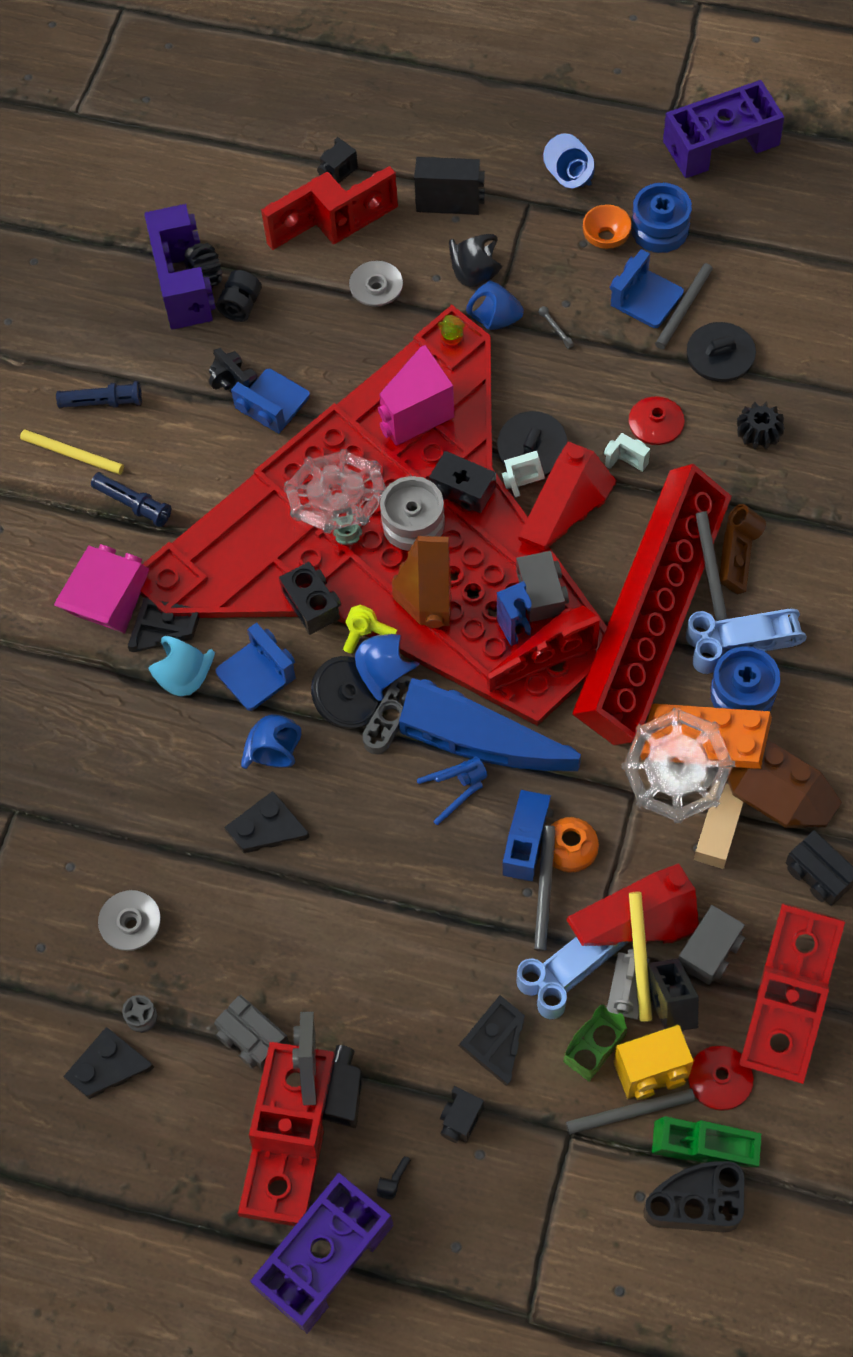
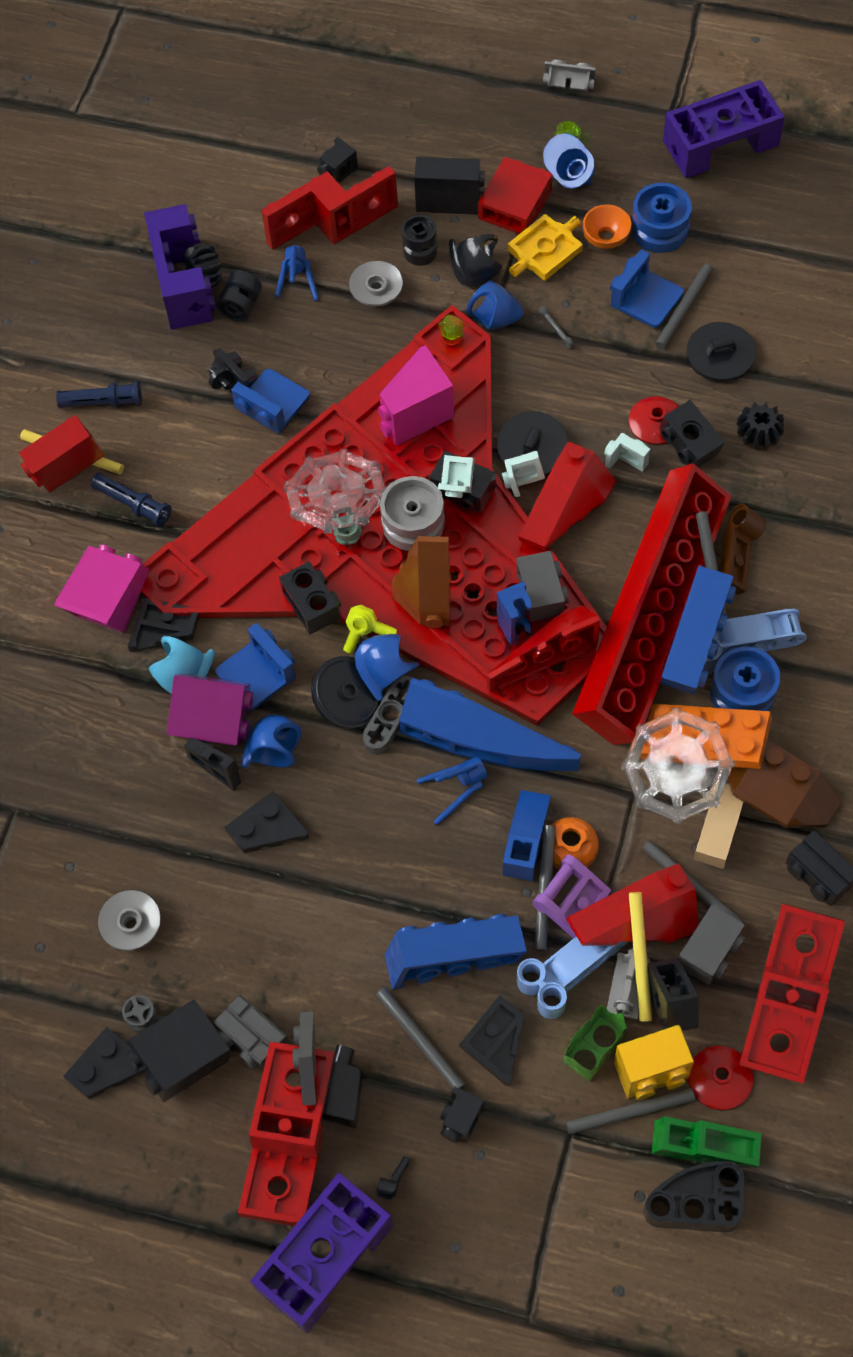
(60, 454): none -> red brick
(177, 1051): none -> black brick
(209, 709): none -> magenta brick
(214, 762): none -> black wing
(295, 263): none -> blue plant
(419, 240): none -> black wheel
(420, 1039): none -> dark grey bar
(453, 948): none -> blue wedge
(457, 475): none -> light aqua bracket
(515, 195): none -> red brick
(545, 247): none -> yellow plate
(559, 71): none -> light grey hinge
(568, 127): none -> clear neon green plate
(584, 893): none -> medium lavender plate
(689, 420): none -> black brick
(697, 630): none -> blue wedge
(701, 892): none -> dark grey bar

